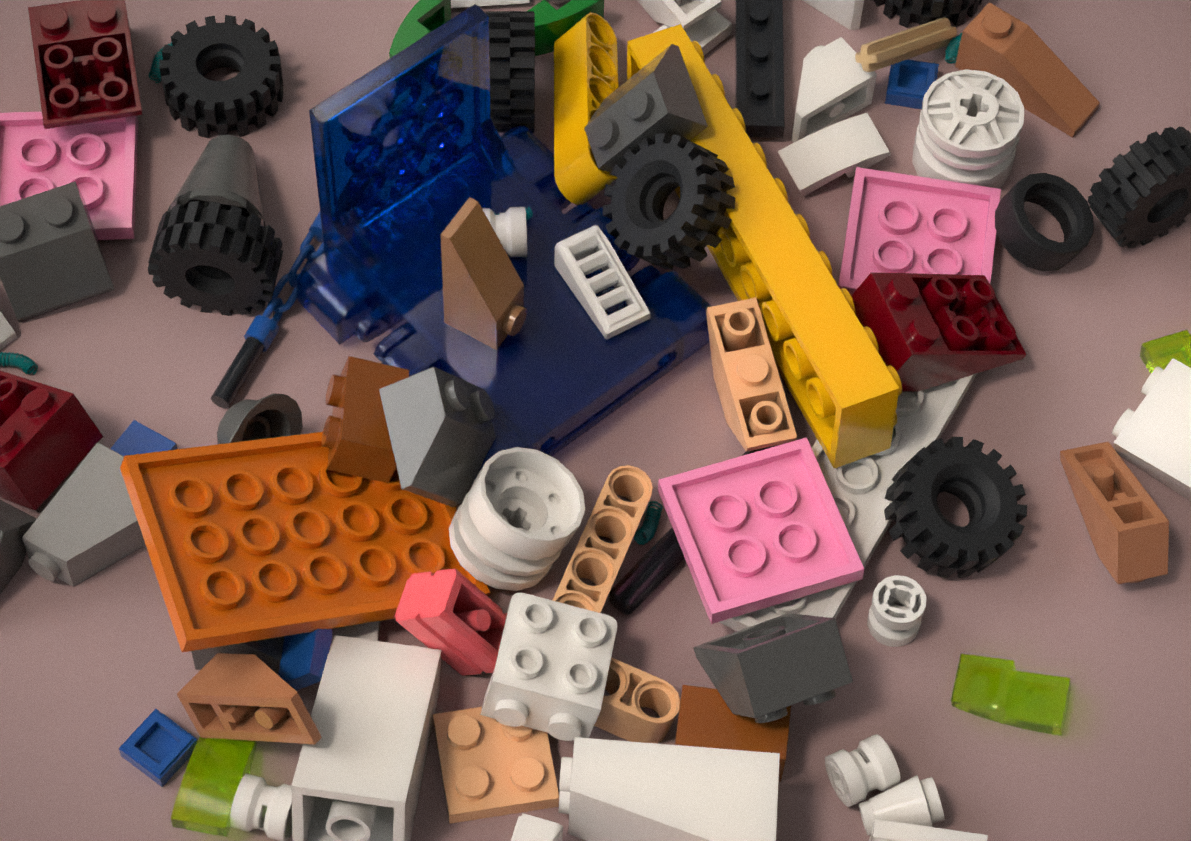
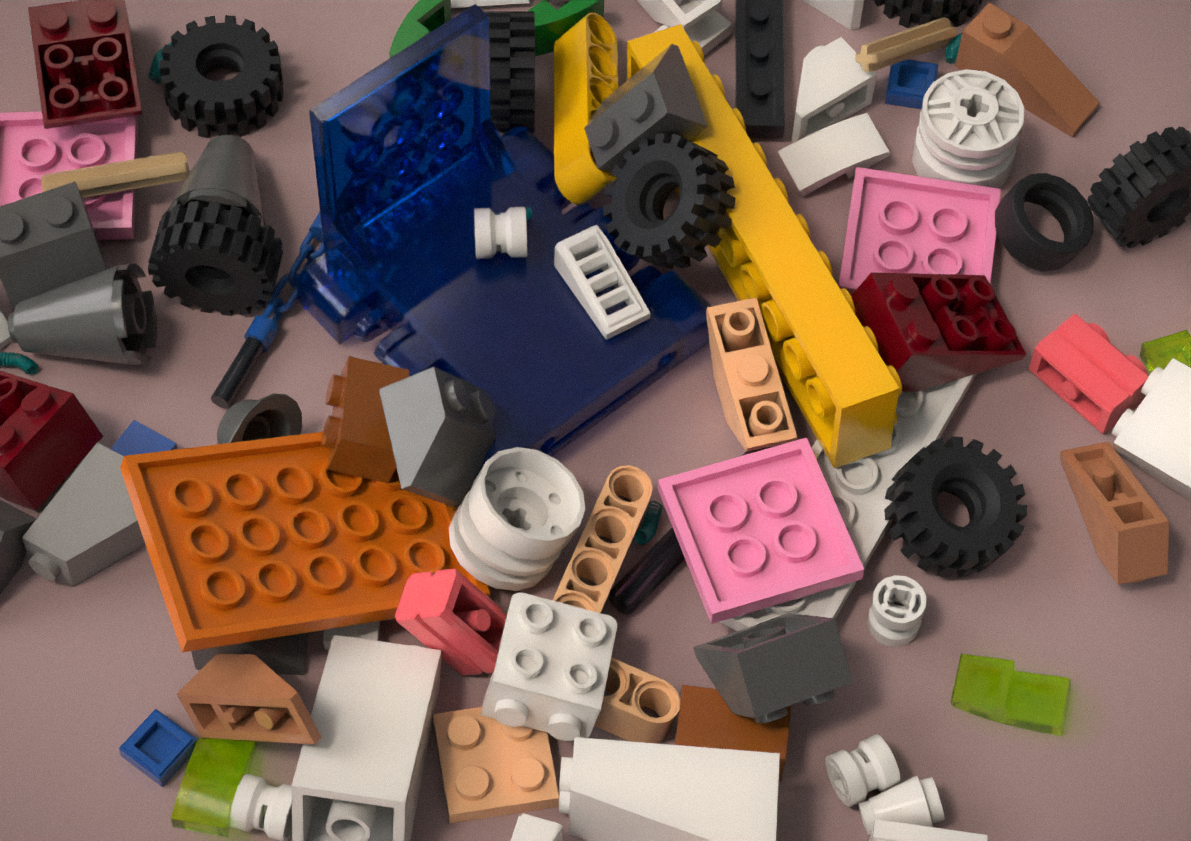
(90, 319): none -> dark grey cone
(122, 175): none -> tan axle
(305, 657): blue tile -> none
(479, 280): medium nougat slope -> none
(1089, 372): none -> coral brick

